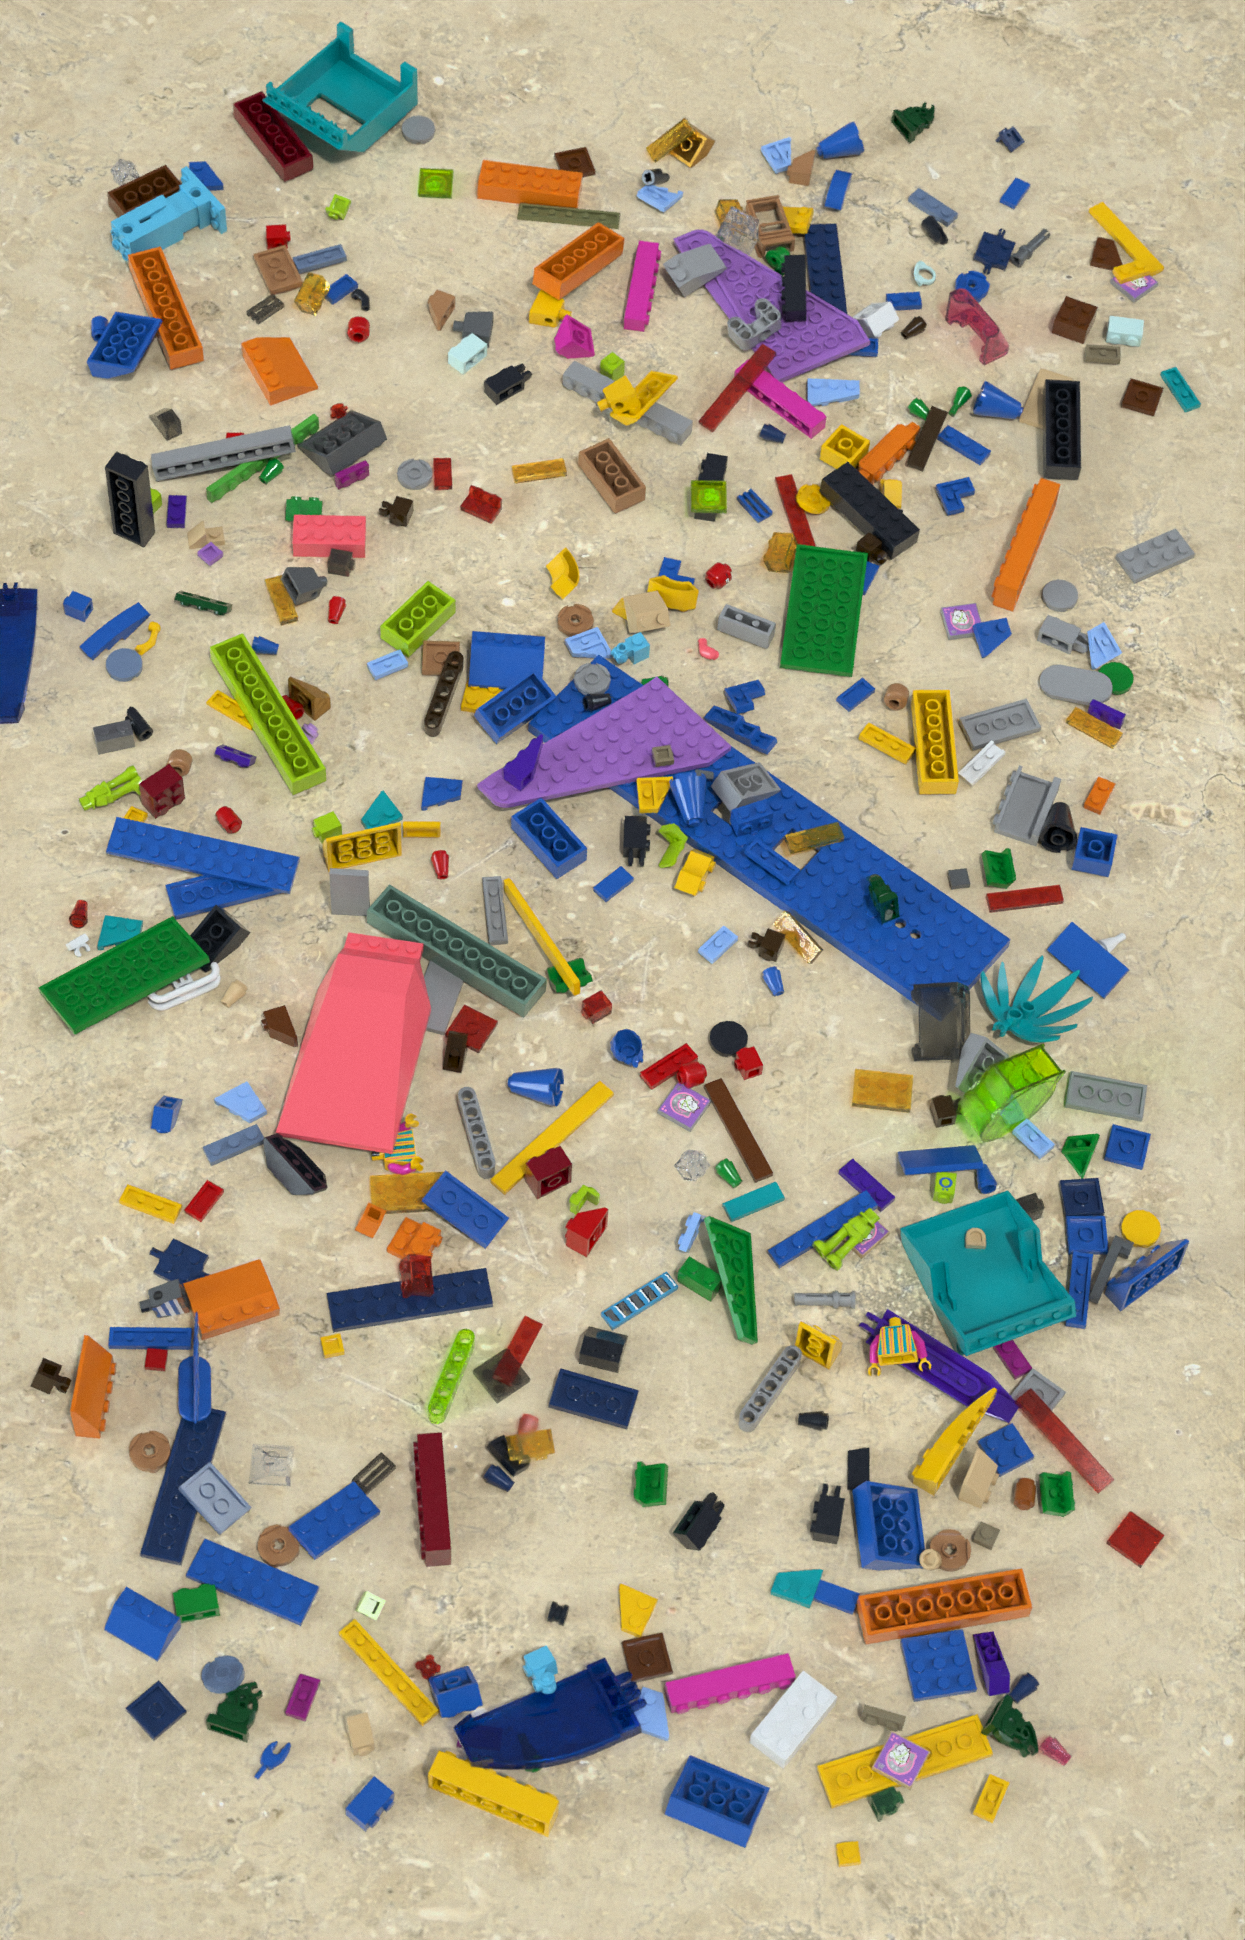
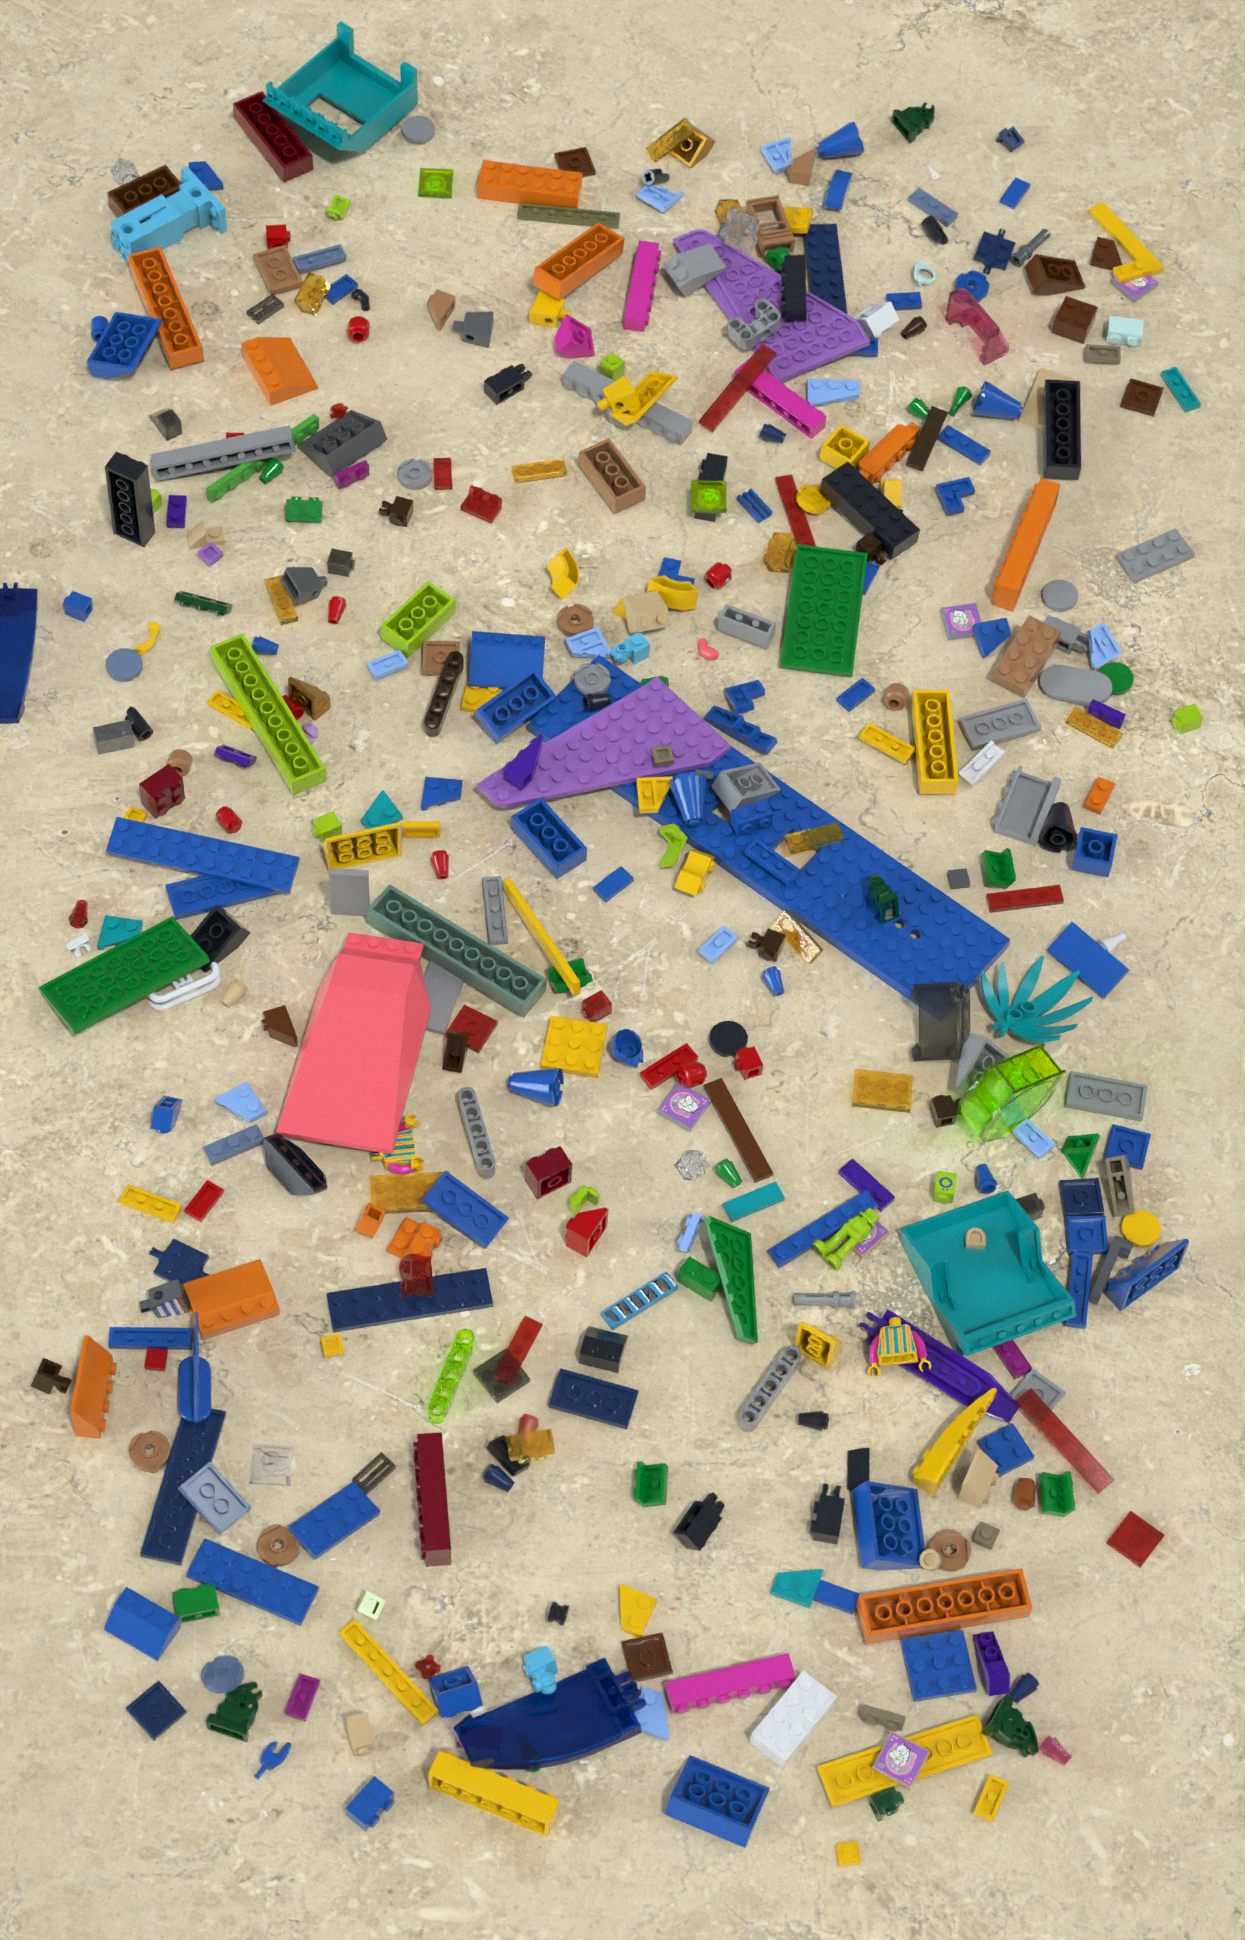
(102, 795): lime piece -> none
(119, 627): blue slope -> none
(320, 533): coral brick -> none
(467, 353): light aqua brick -> none
(553, 1135): yellow tile -> none
(574, 1046): none -> yellow plate
(635, 839): black hinge -> none
(940, 1160): blue tile -> none
(1026, 656): none -> medium nougat brick
(1053, 275): none -> reddish brown slope
(1120, 1185): none -> dark tan slope
(1187, 718): none -> lime brick

